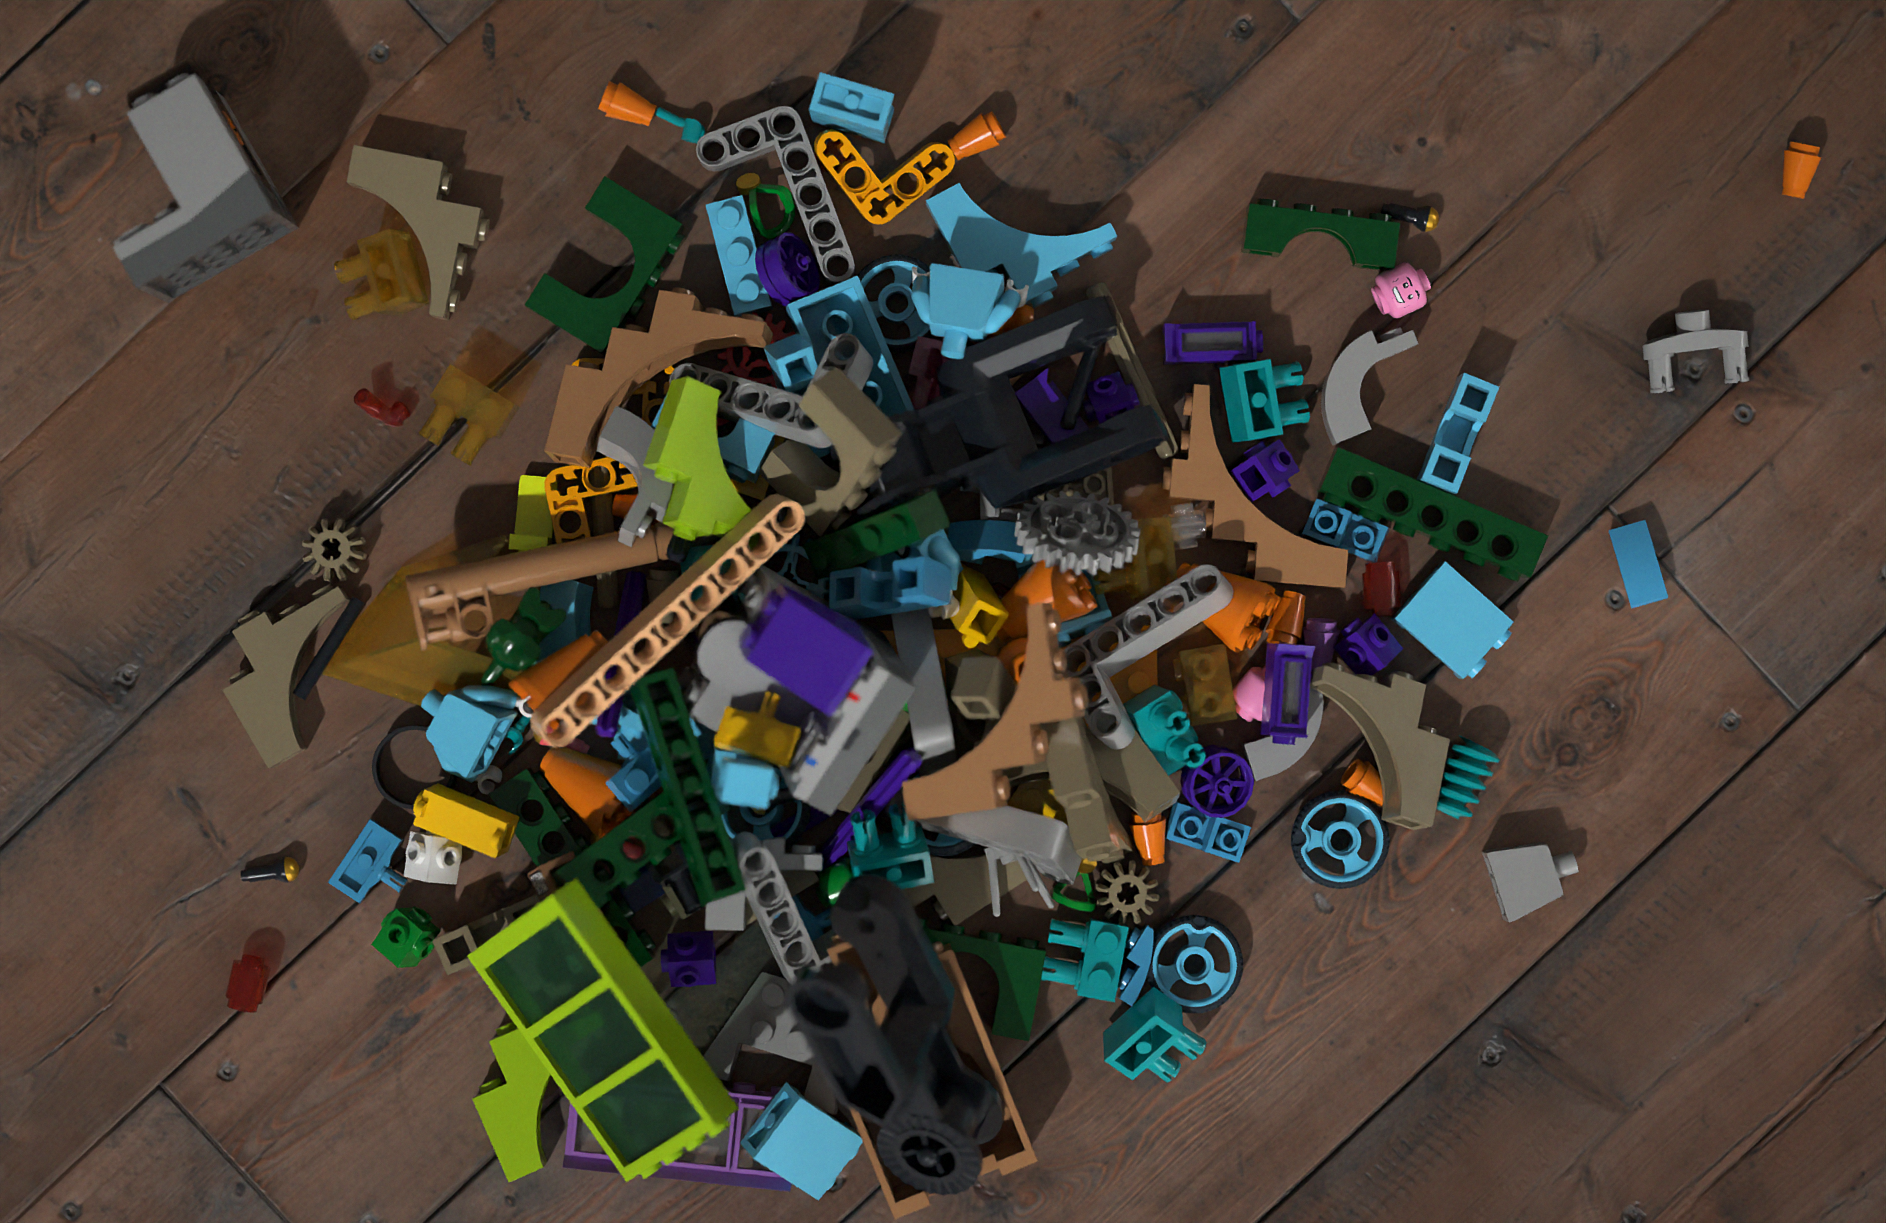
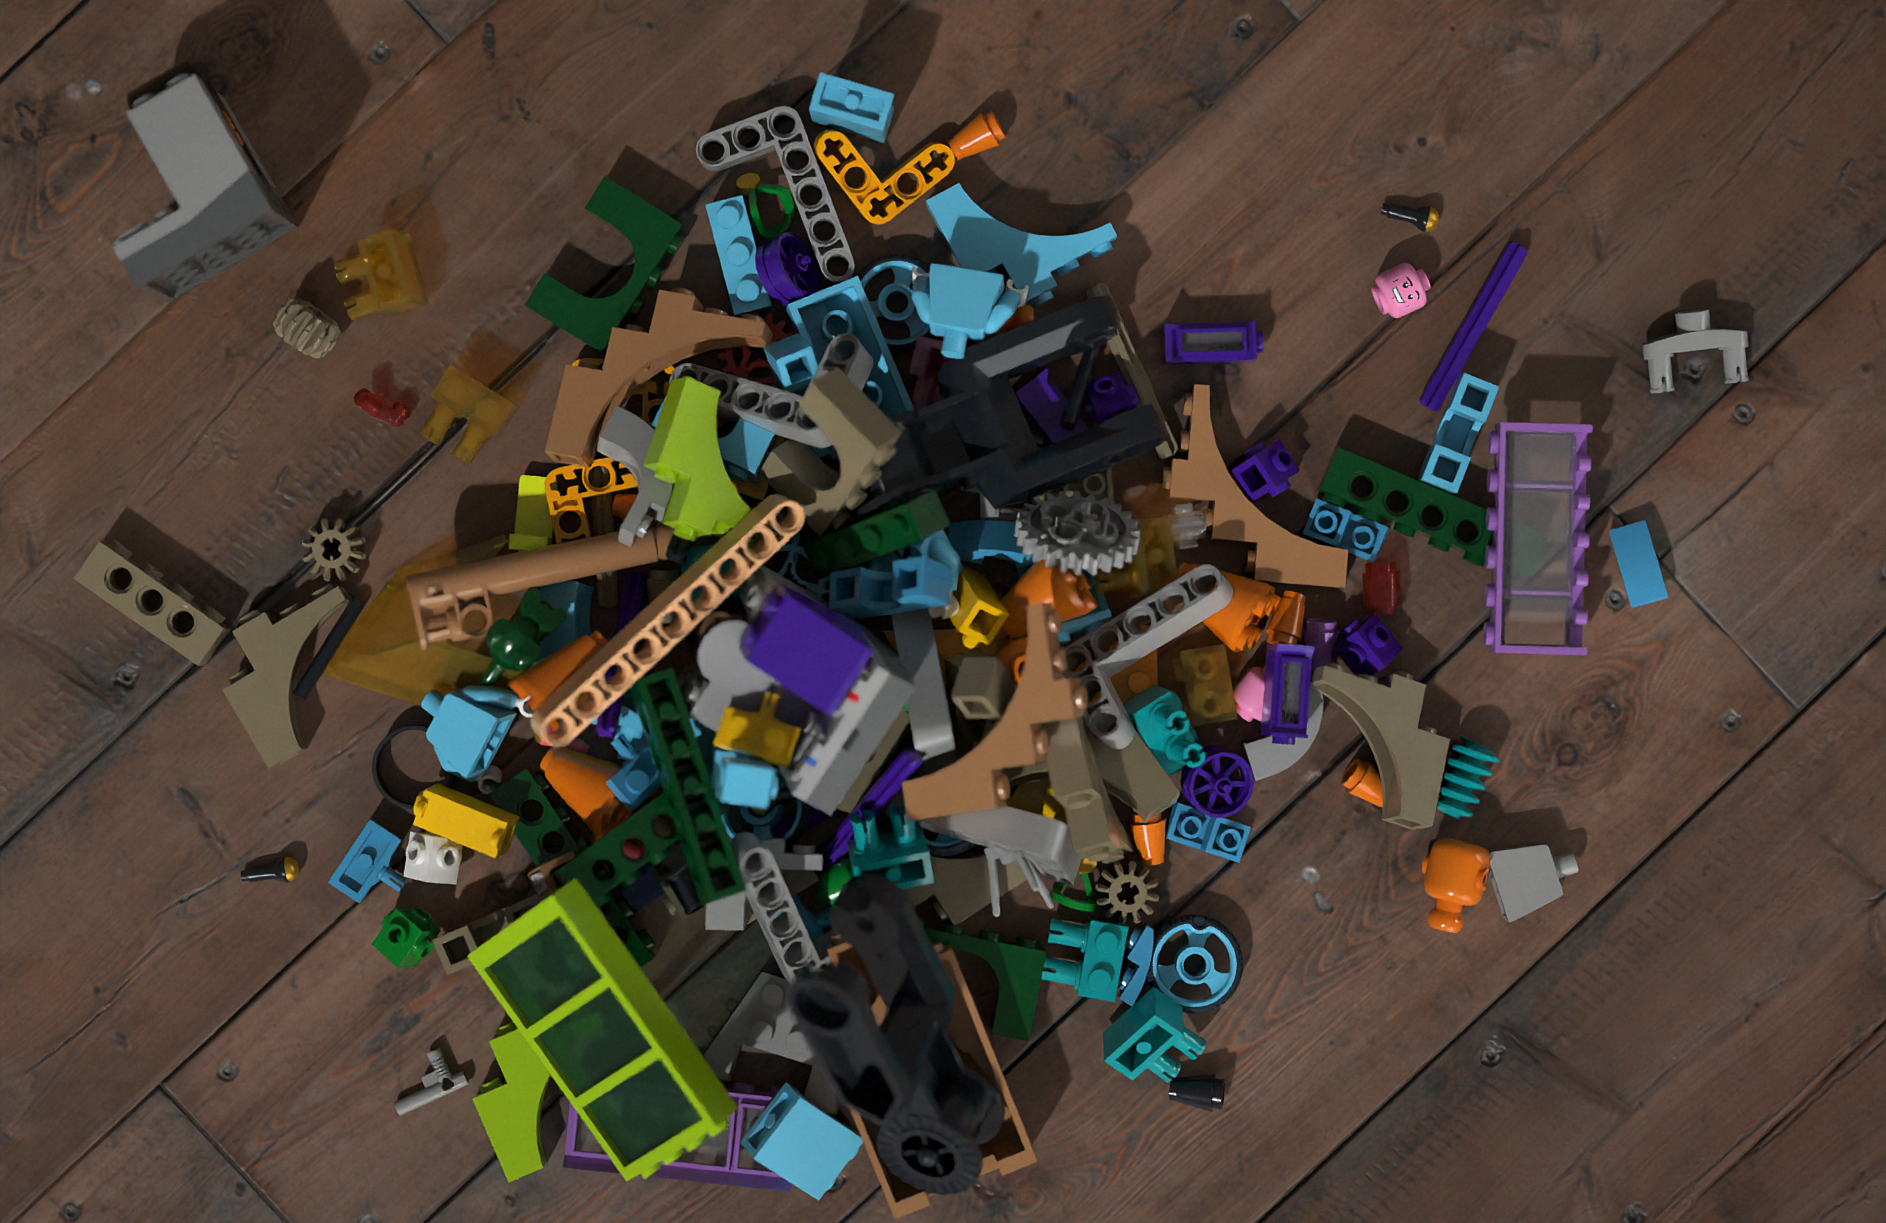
(99, 576): none -> dark tan brick
(247, 983): clear red brick -> none
(306, 328): none -> dark tan gear
(433, 1084): none -> light grey hose
(442, 227): dark tan arch -> none
(515, 733): teal hand -> none
(626, 105): orange cone -> none
(690, 958): dark purple brick -> none
(691, 128): teal hand -> none
(1198, 1091): none -> black cone
(1253, 400): teal brick -> none
(1341, 389): light grey arch -> none
(1355, 869): medium azure wheel -> none
(1368, 241): dark green arch -> none
(1454, 621): medium azure panel -> none
(1455, 877): none -> orange piece
(1473, 326): none -> dark purple axle
(1537, 538): none -> clear window
(1799, 168): orange cone -> none

